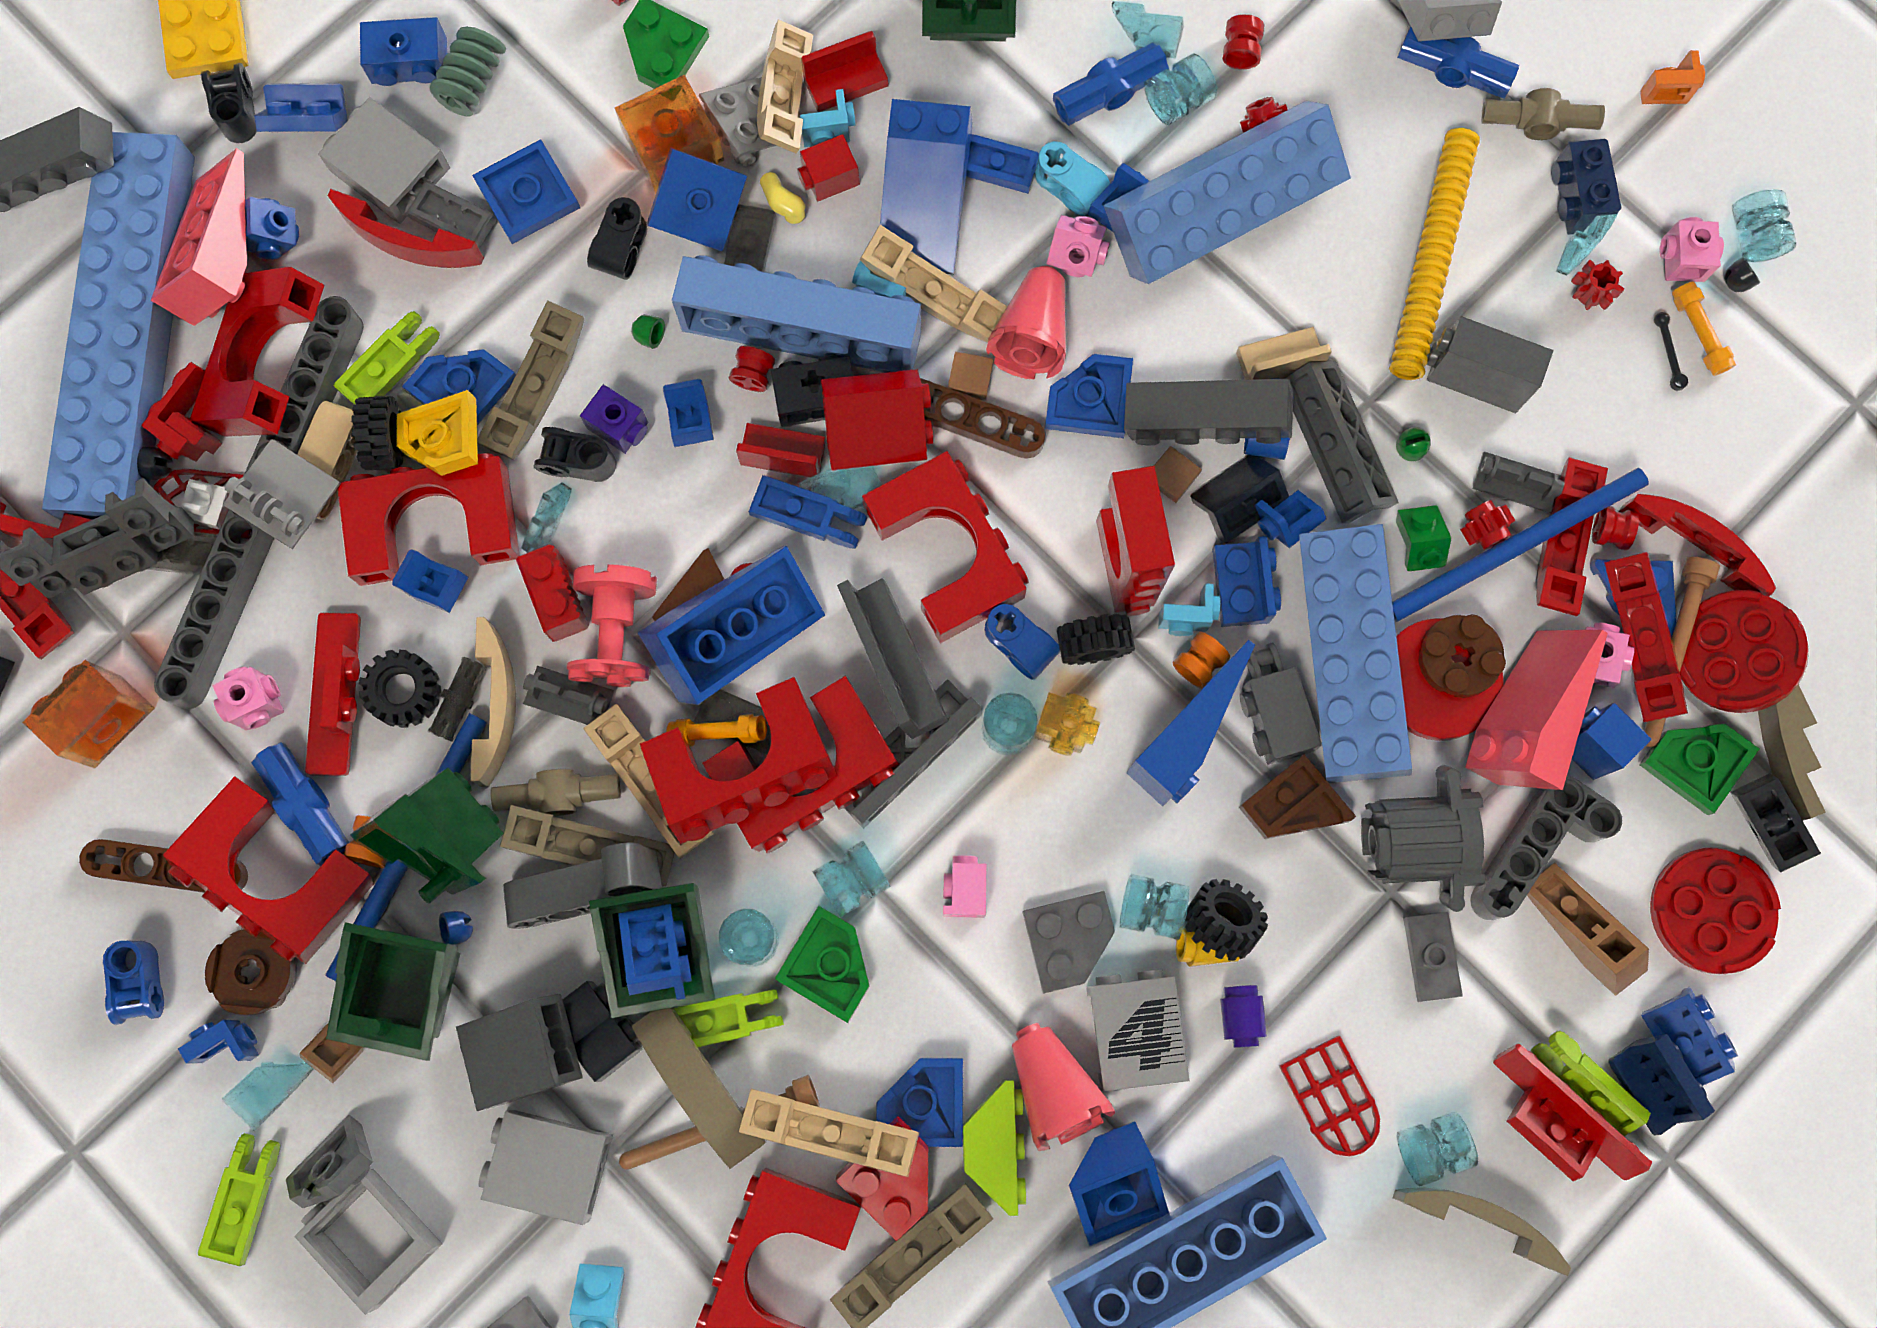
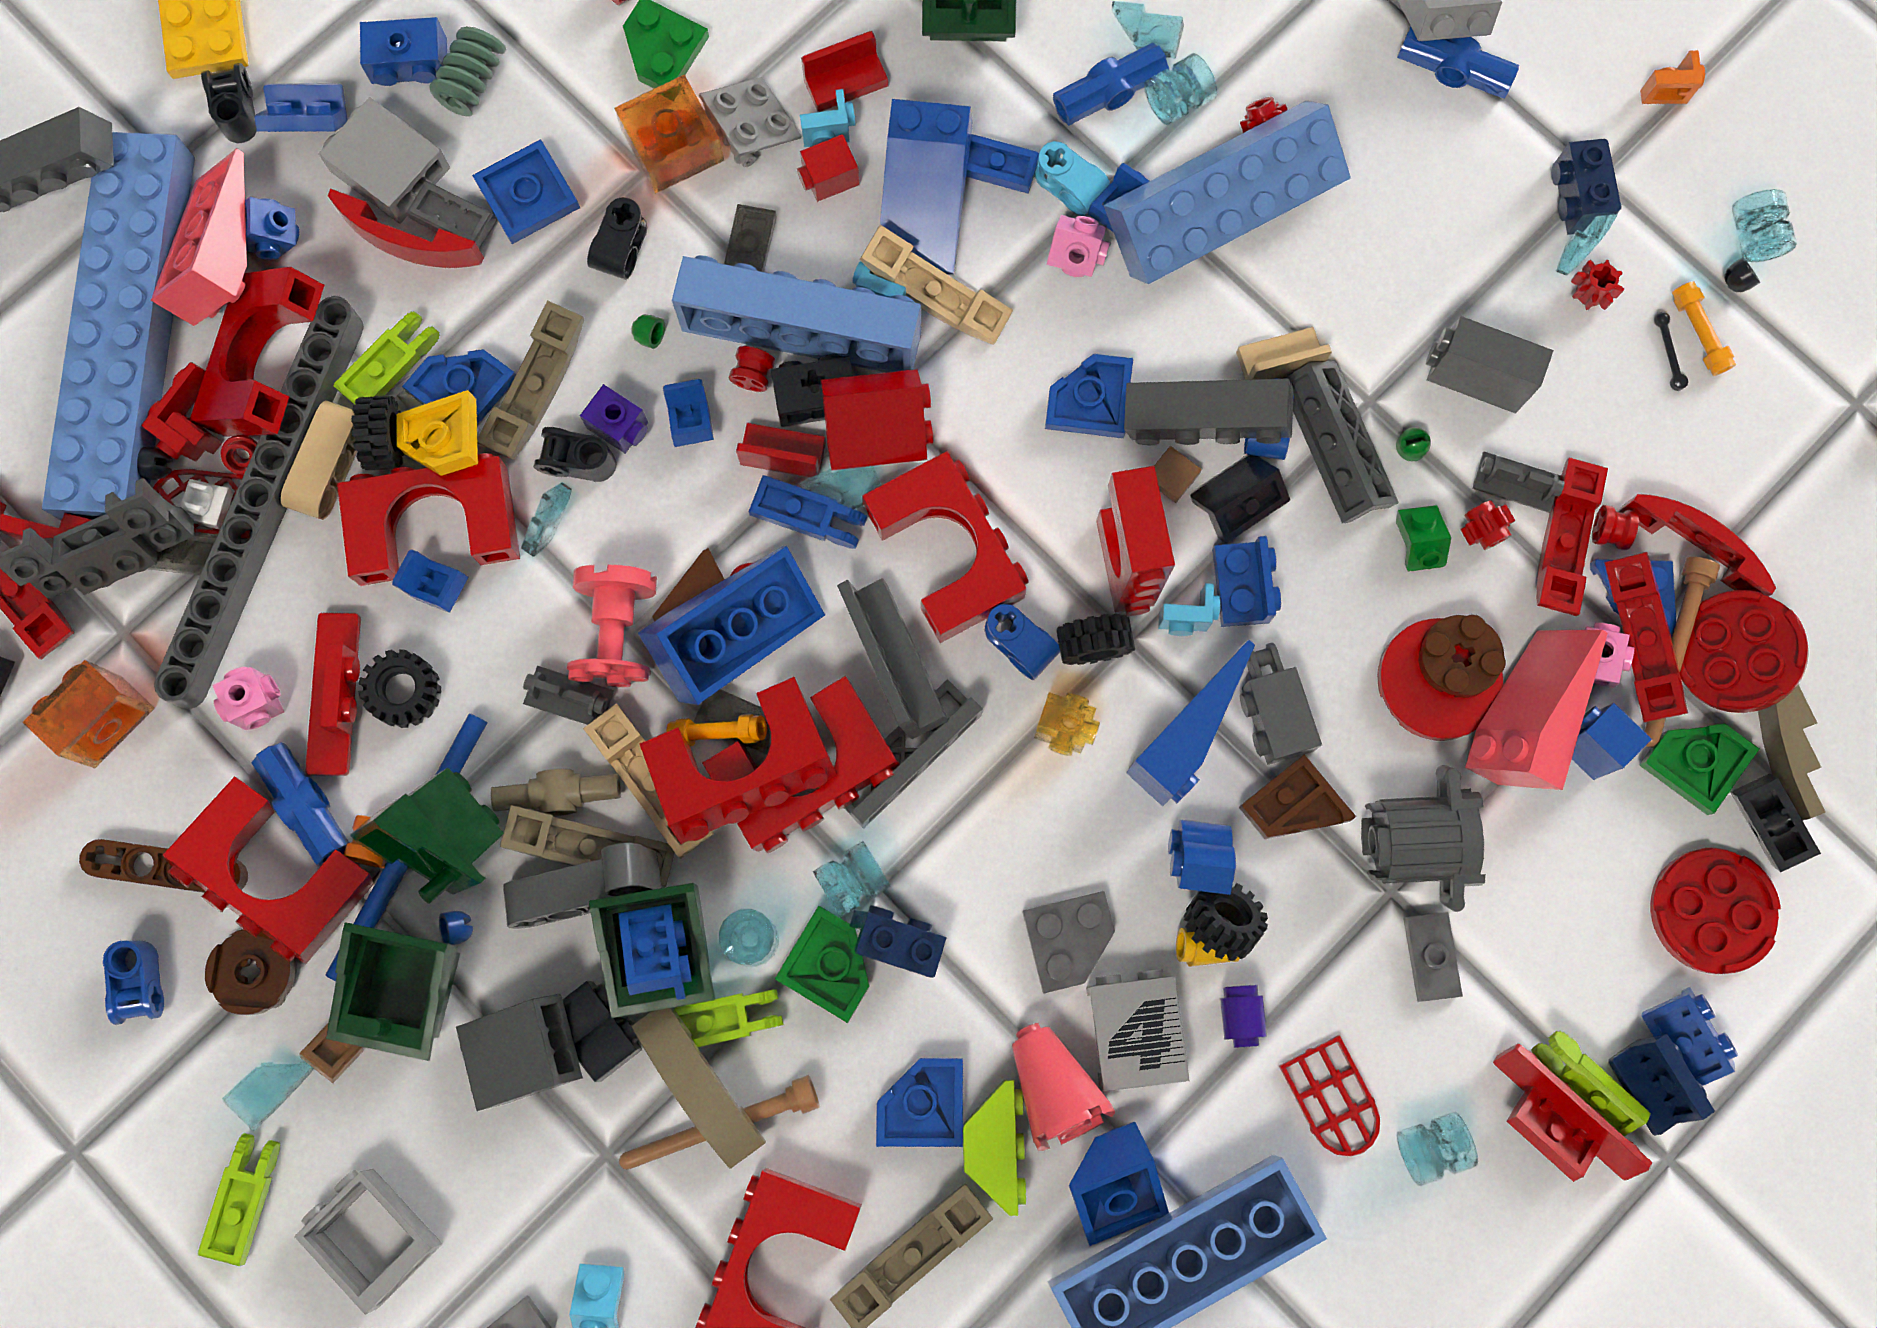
(212, 1039): blue bracket -> none
(229, 455): none -> red plate
(280, 493): light grey hinge -> none
(332, 1167): flat silver plate -> none
(457, 699): clear smoke pin -> none
(490, 753): tan slope -> none
(545, 1166): light grey brick -> none
(552, 593): red brick -> none
(696, 199): blue plate -> none
(782, 87): tan slope -> none
(782, 200): light yellow arm -> none
(829, 1132): tan slope -> none
(890, 1198): plate -> none
(896, 943): none -> dark blue bracket
(966, 888): bright pink brick -> none
(971, 374): medium nougat tile -> none
(977, 409): reddish brown beam -> none
(1009, 723): clear light blue wheel -> none
(1033, 327): coral cone -> none
(1154, 906): clear light blue wheel -> none
(1201, 659): orange wheel -> none
(1202, 856): none -> blue brick
(1243, 39): red wheel -> none
(1290, 518): blue bracket -> none
(1355, 654): medium blue brick -> none
(1434, 254): yellow piece -> none
(1519, 543): blue piece -> none
(1530, 1243): dark tan slope -> none
(1536, 854): dark grey beam -> none
(1542, 114): dark tan pin -> none
(1589, 930): medium nougat slope -> none
(1692, 250): bright pink brick -> none

